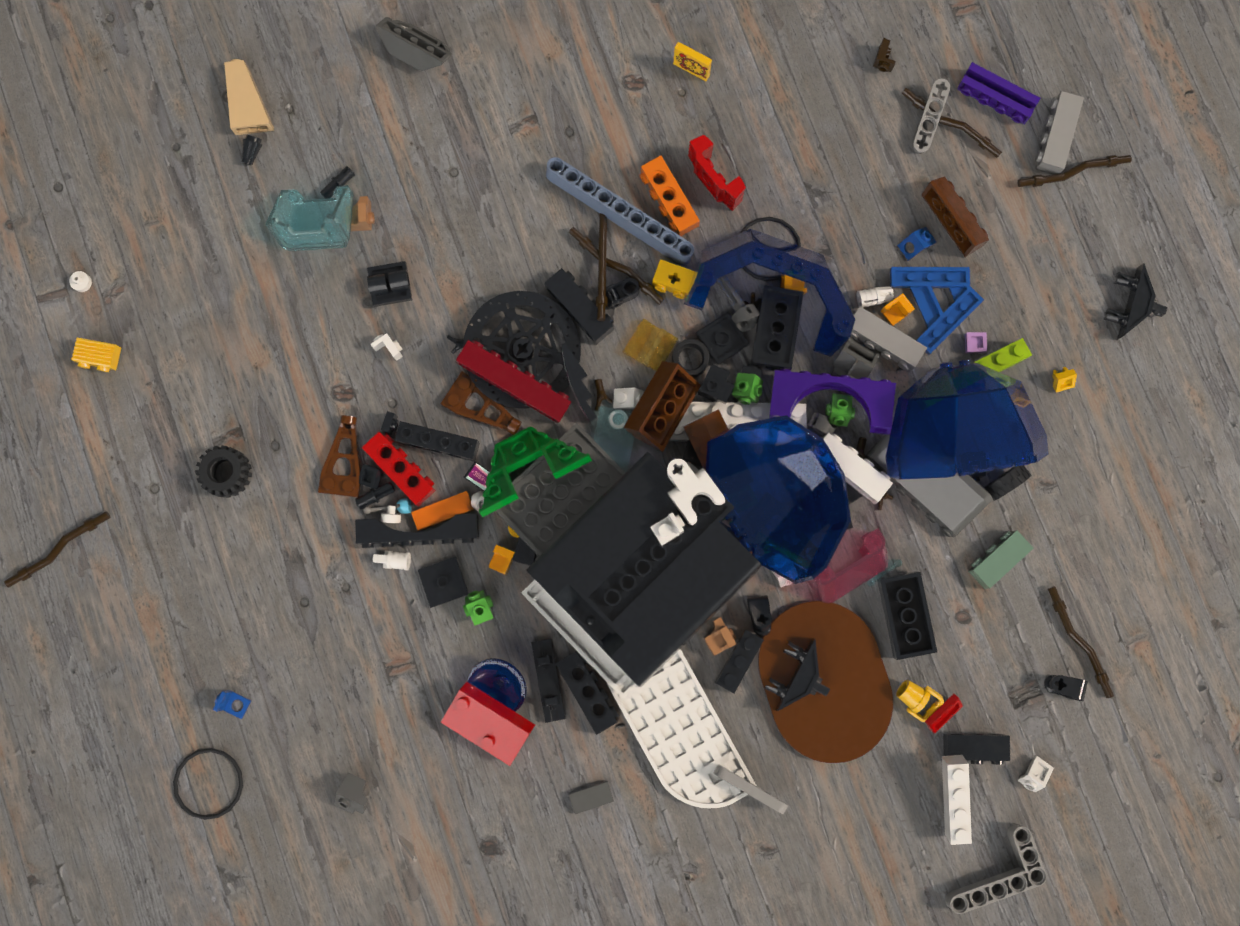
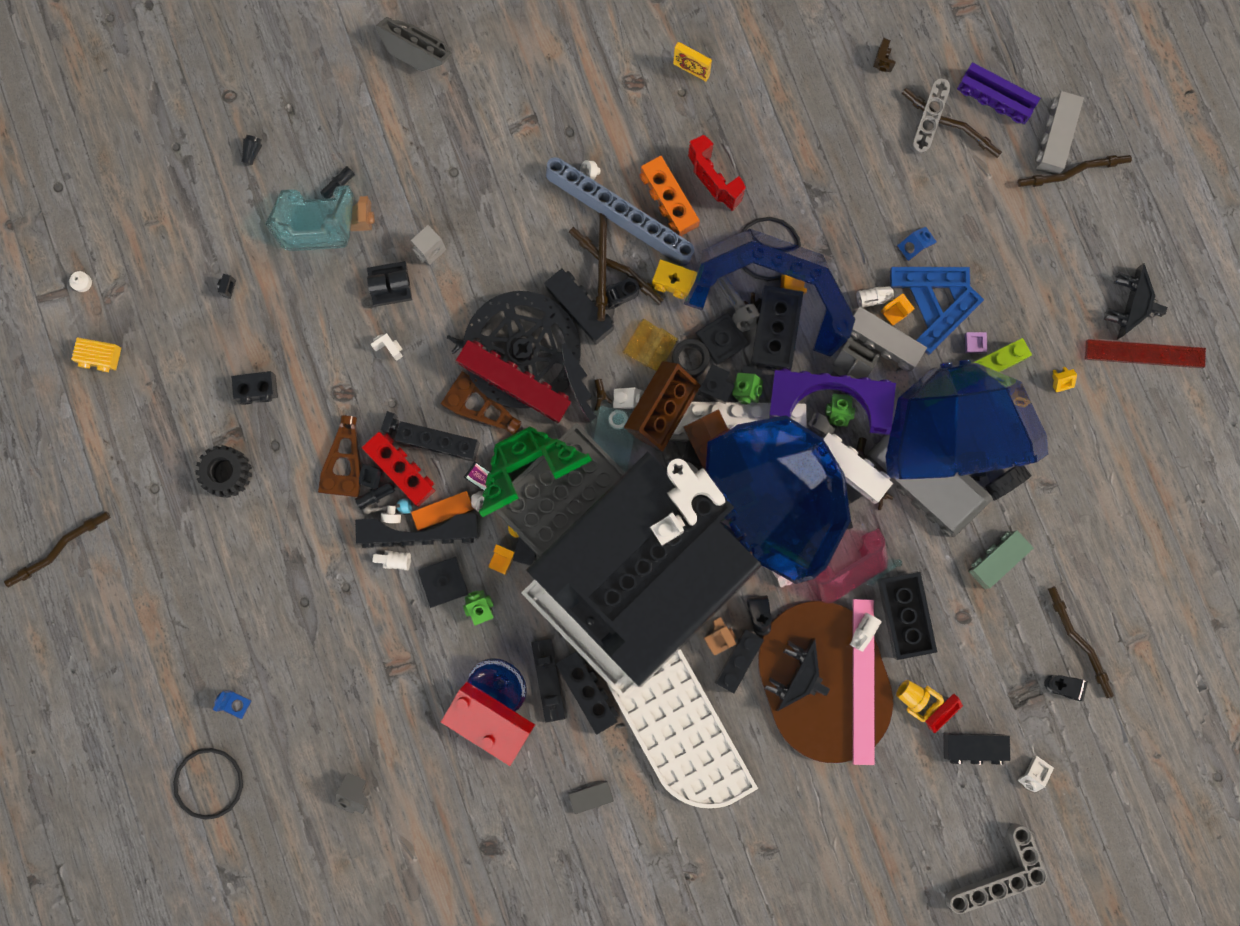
(226, 286): none -> black plate
(245, 104): tan slope -> none
(255, 382): none -> black brick
(428, 245): none -> light grey brick
(590, 169): none -> white tile
(750, 789): light grey beam -> none
(863, 691): none -> bright pink tile
(865, 632): none -> white hinge
(955, 216): reddish brown slope -> none
(956, 799): white brick -> none
(1145, 353): none -> clear red tile

